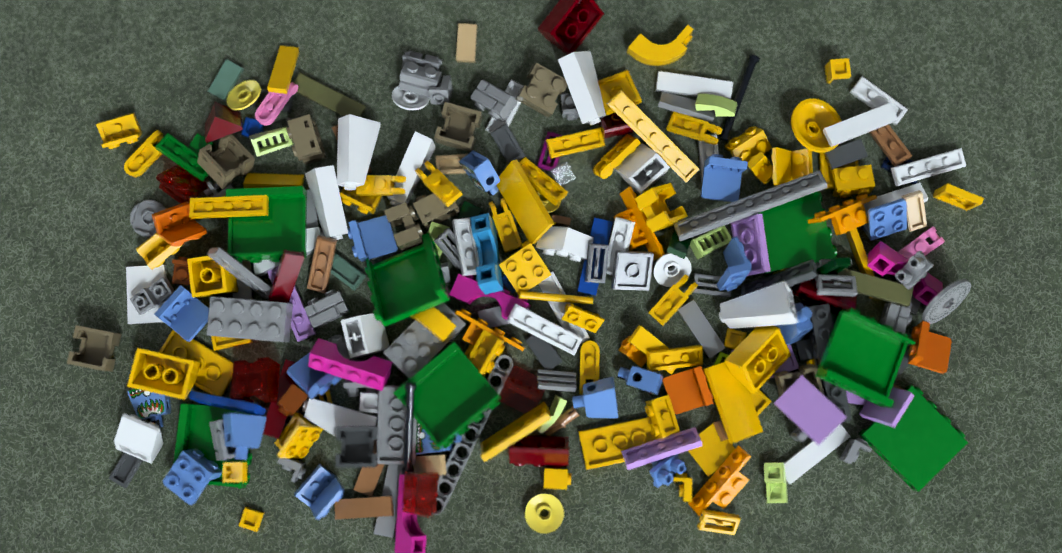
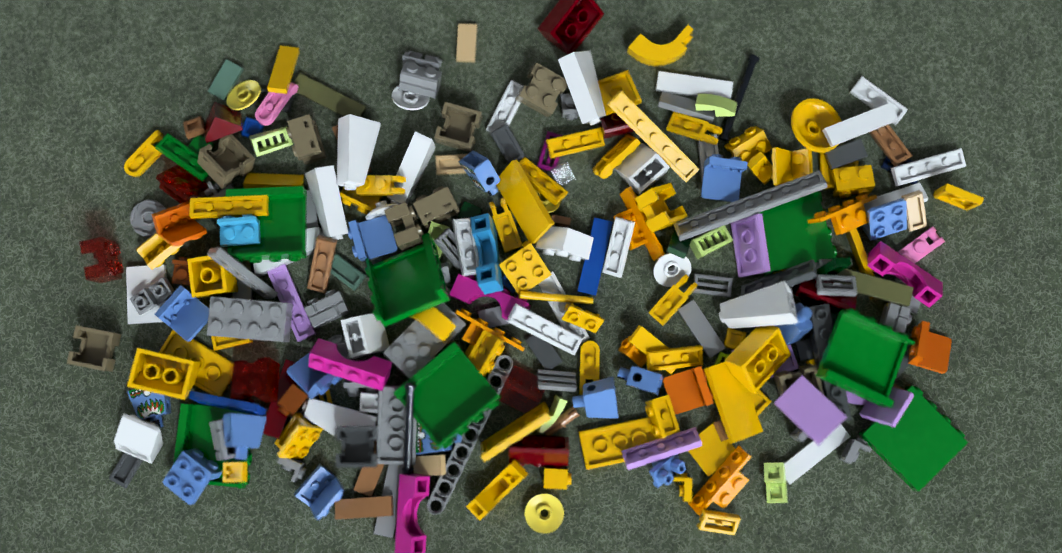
(106, 252): none -> clear red piece
(119, 130): yellow bracket -> none
(194, 127): none -> medium nougat tile
(239, 230): none -> medium azure bracket
(251, 519): yellow tile -> none
(286, 276): dark red tile -> none
(379, 210): none -> white dish
(420, 493): clear red bracket -> none
(439, 184): yellow hinge -> none
(443, 92): light grey bracket -> none
(493, 100): light grey brick -> none
(497, 489): none -> yellow arch
(596, 263): flat silver tile -> none
(632, 270): tile -> none
(738, 266): medium blue bracket -> none
(837, 69): yellow panel -> none
(914, 270): light grey hips -> none
(946, 301): light grey piece -> none

